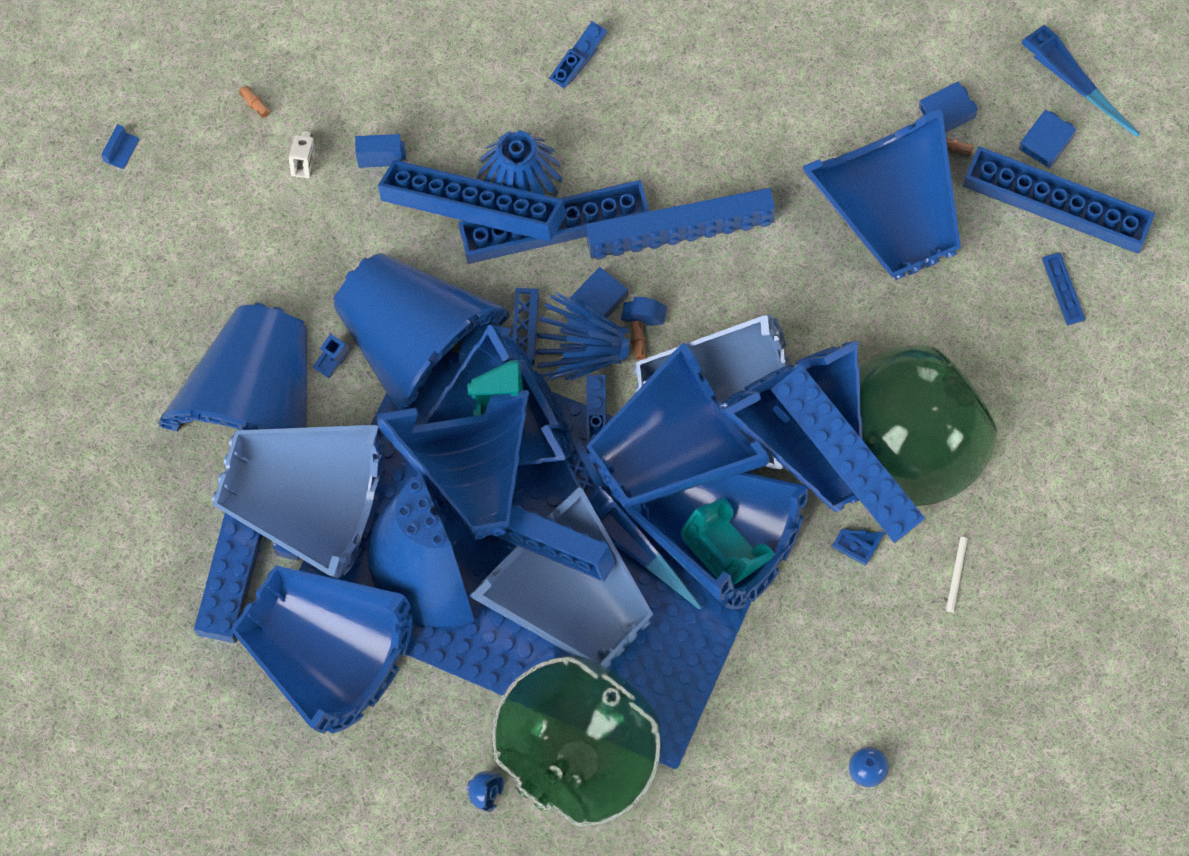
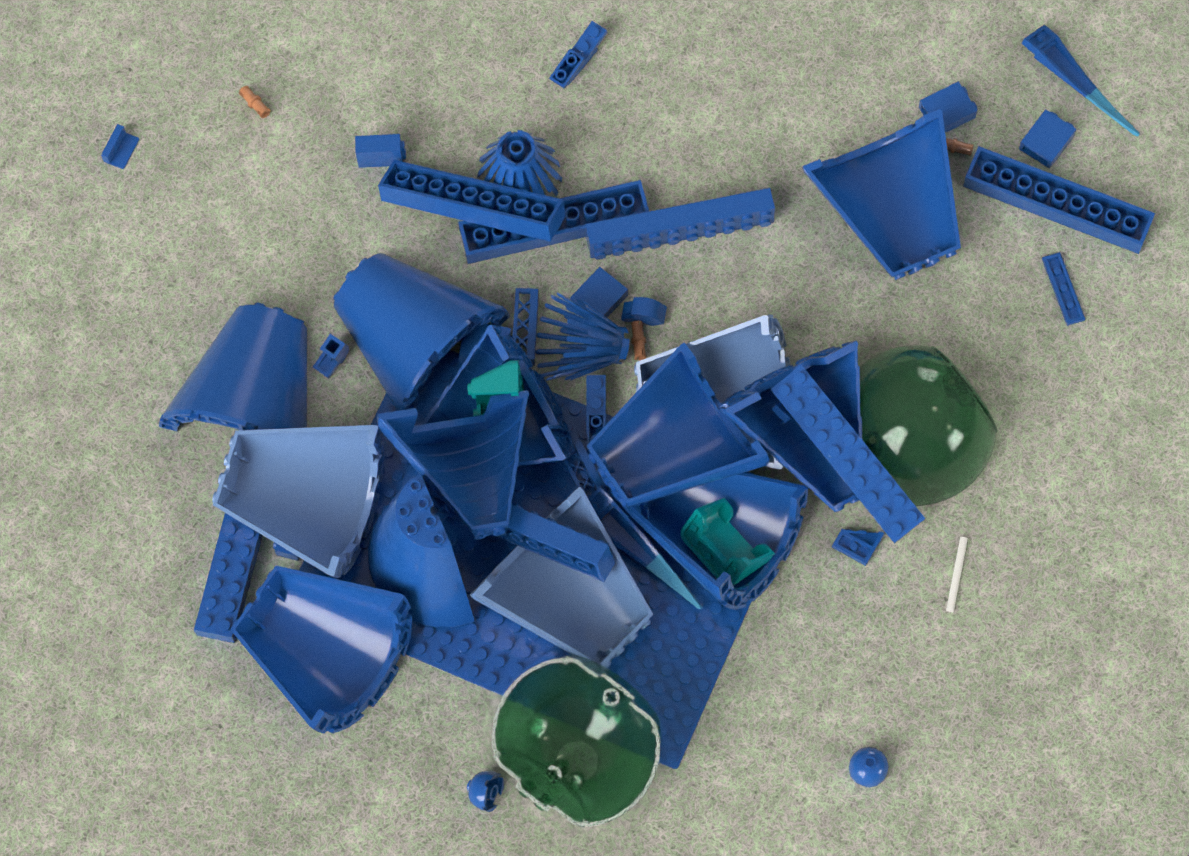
(302, 149): white torso -> none

